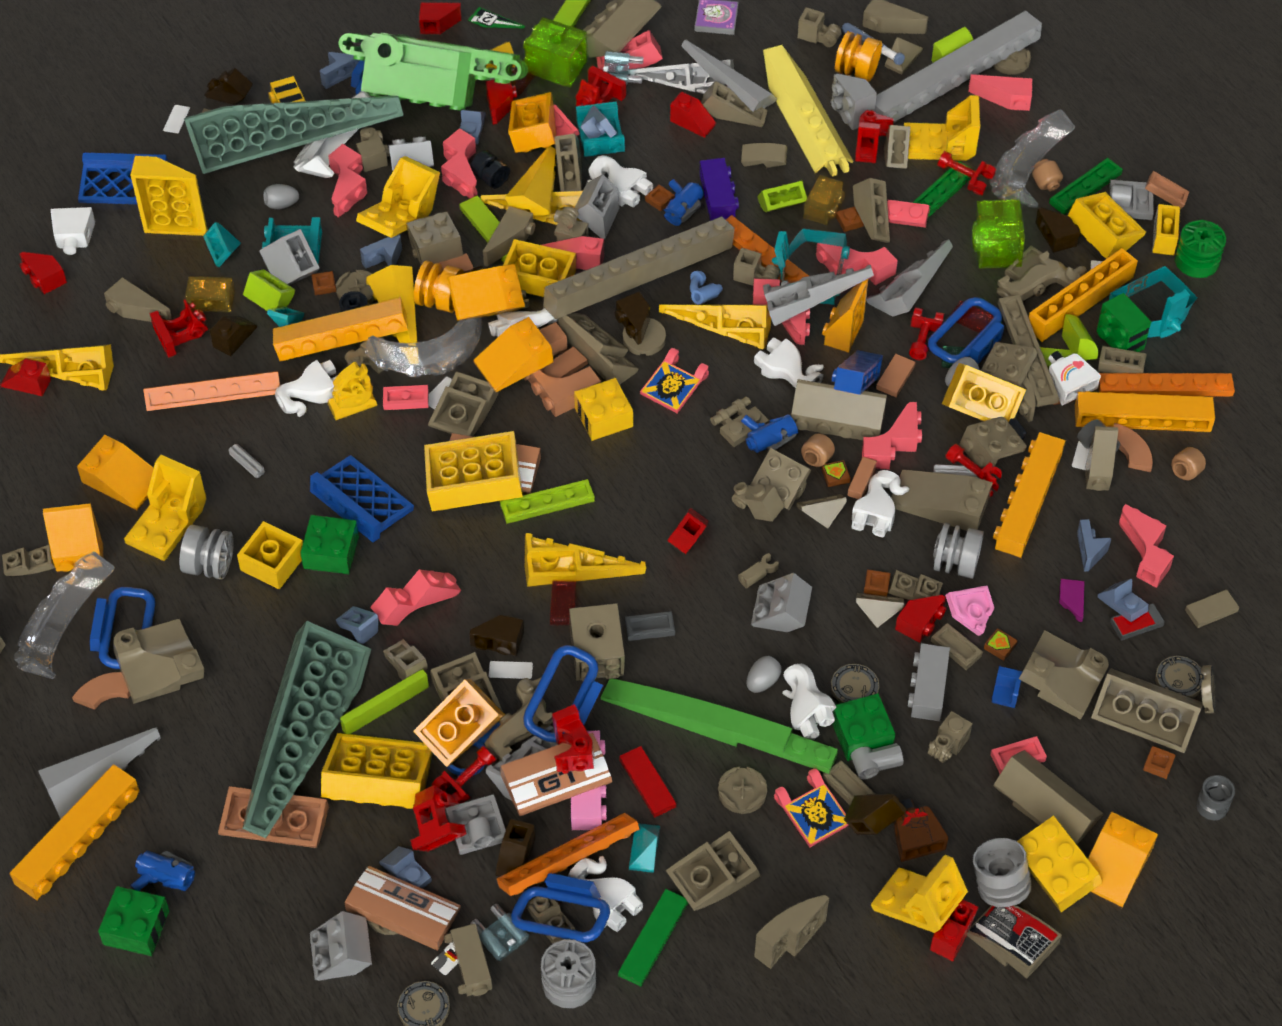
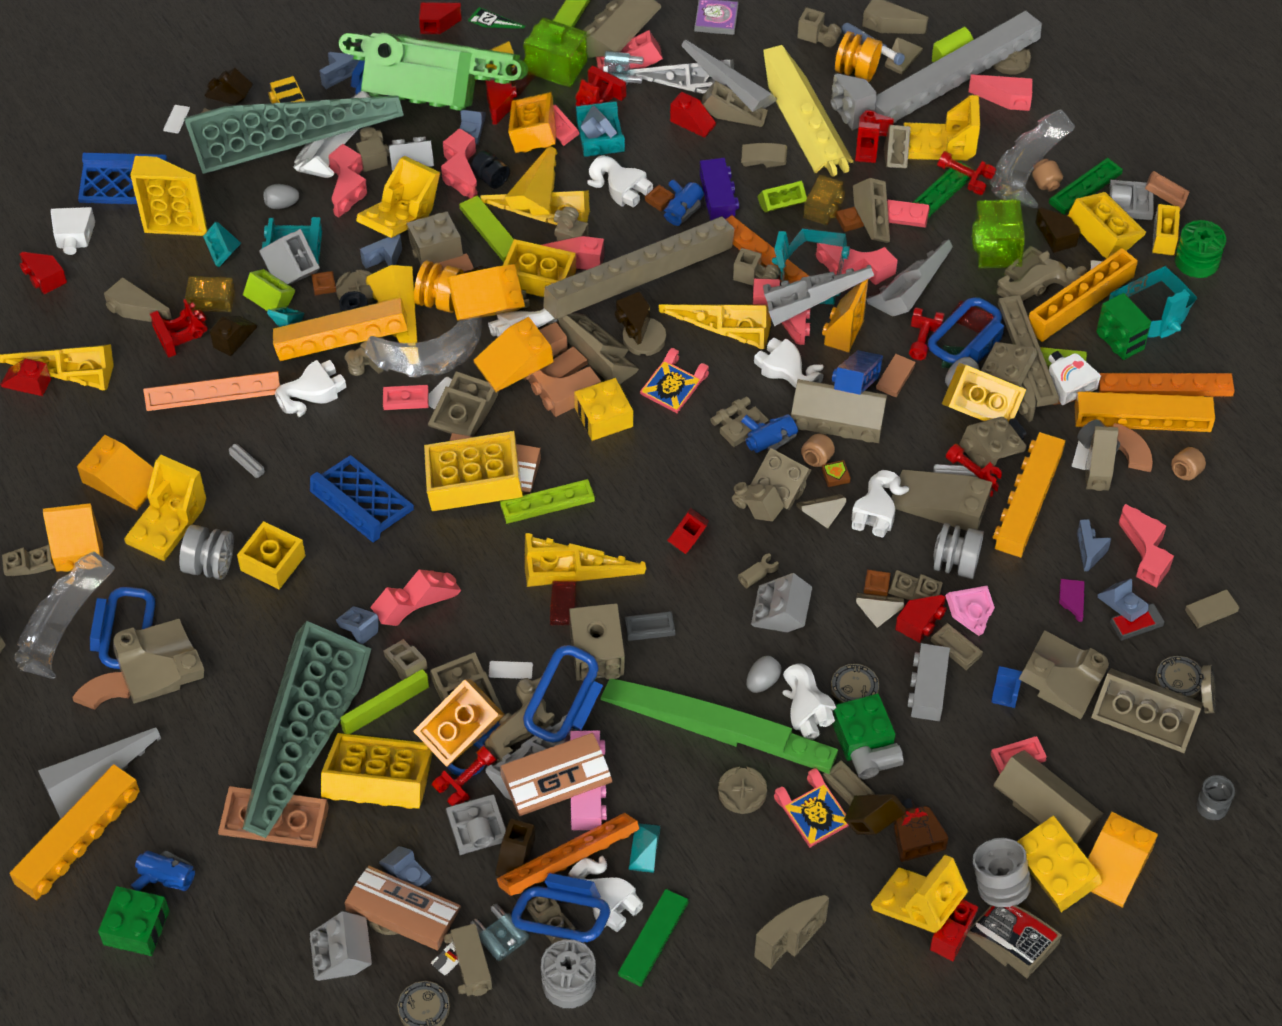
(329, 544): green brick -> none
(351, 392): yellow piece -> none
(438, 830): red tile -> none
(499, 635): dark brown slope -> none
(514, 225): dark tan slope -> none
(569, 162): dark tan slope -> none
(581, 754): red tile -> none
(598, 205): light grey slope -> none
(647, 781): red tile -> none
(705, 293): medium blue plant -> none
(713, 872): dark tan slope -> none
(860, 482): nougat piece -> none
(901, 437): coral arch -> none
(950, 738): dark tan brick -> none
(1000, 644): tile -> none
(1078, 338): lime brick -> none
(1108, 361): dark tan slope -> none
(1159, 762): dark orange plate -> none

